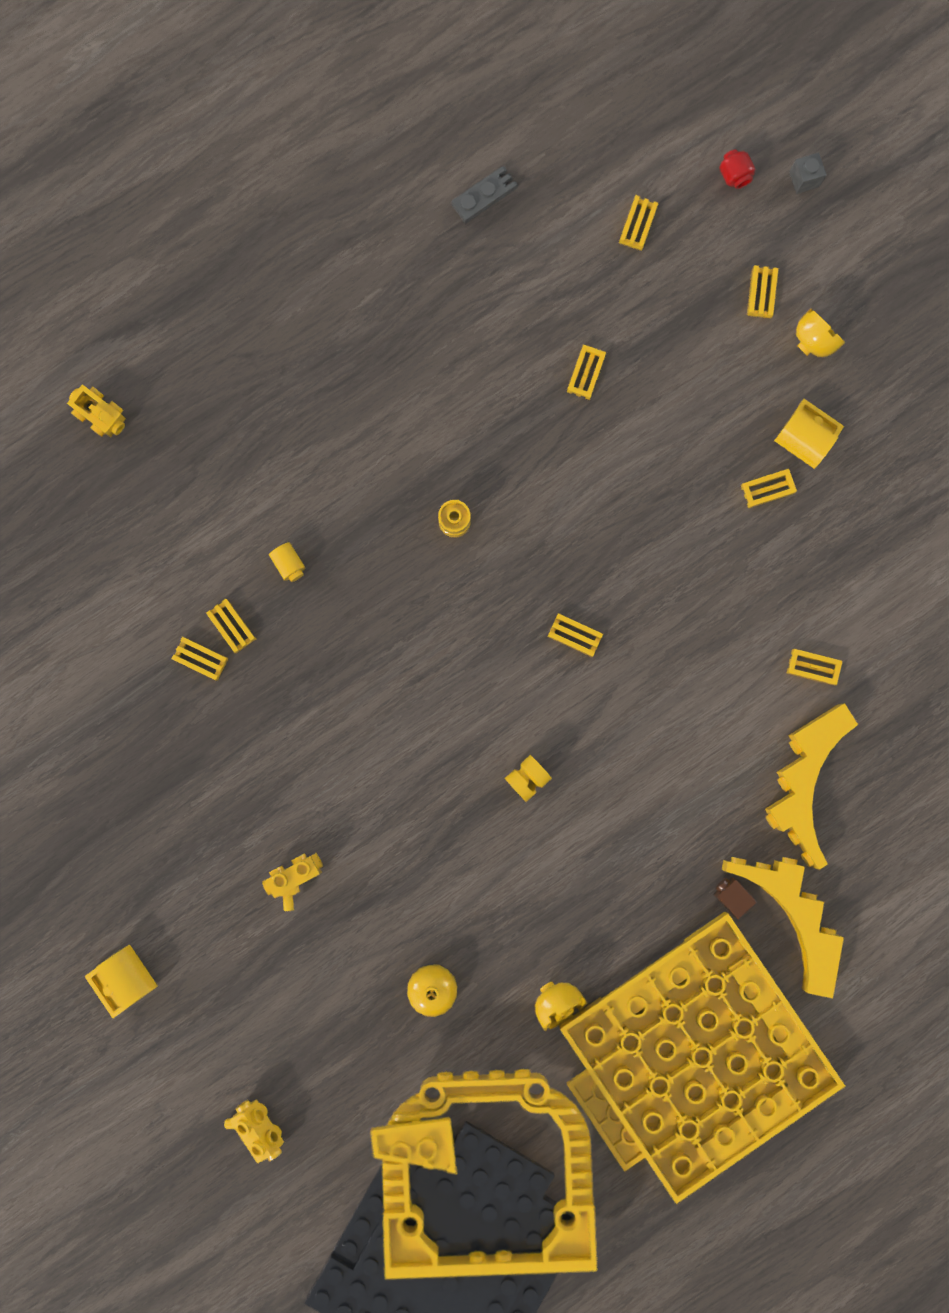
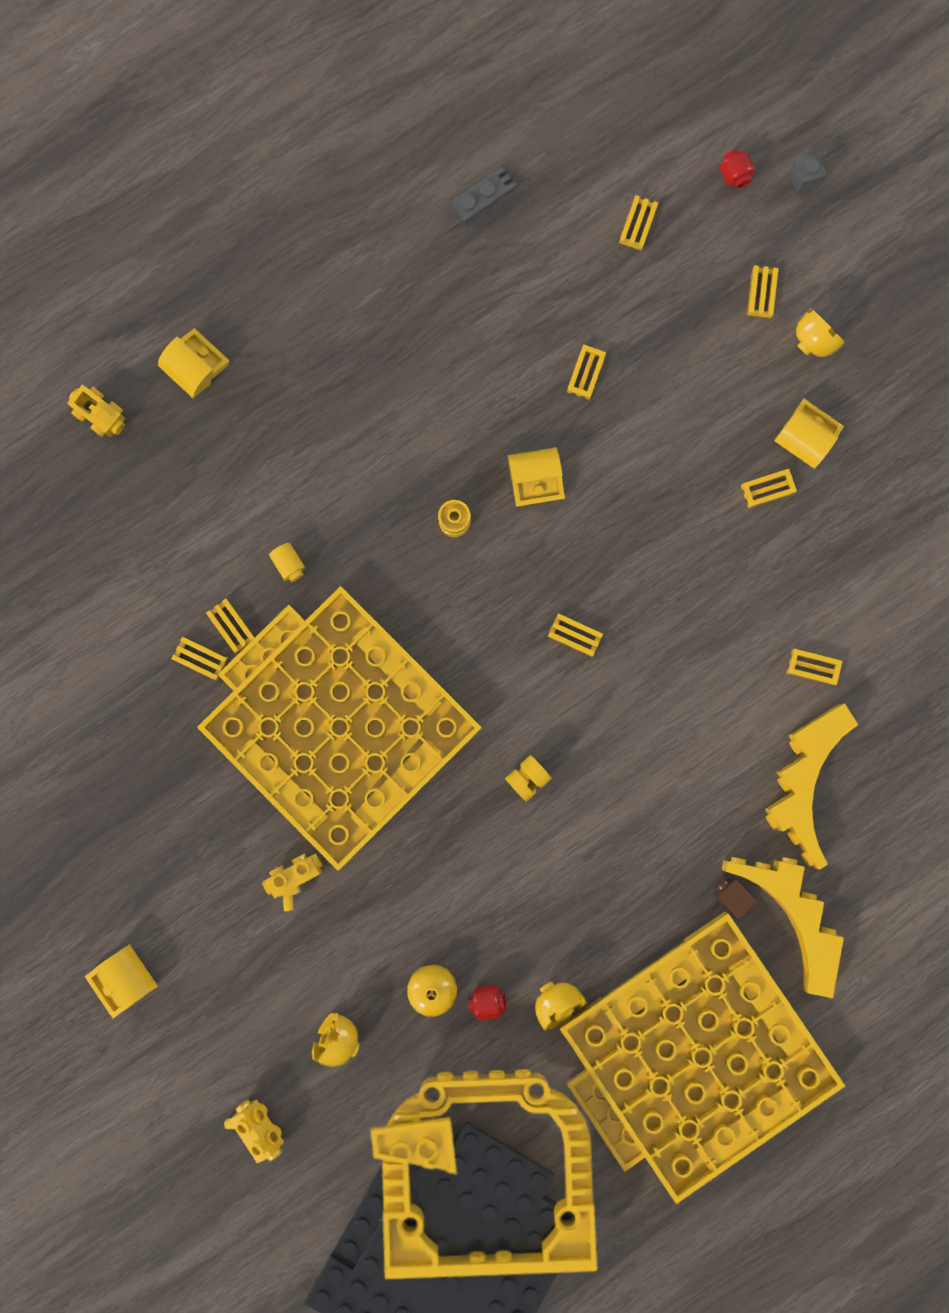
(192, 362): none -> yellow brick
(335, 723): none -> yellow plate
(337, 1042): none -> yellow cylinder
(487, 1002): none -> red head
(536, 476): none -> yellow brick

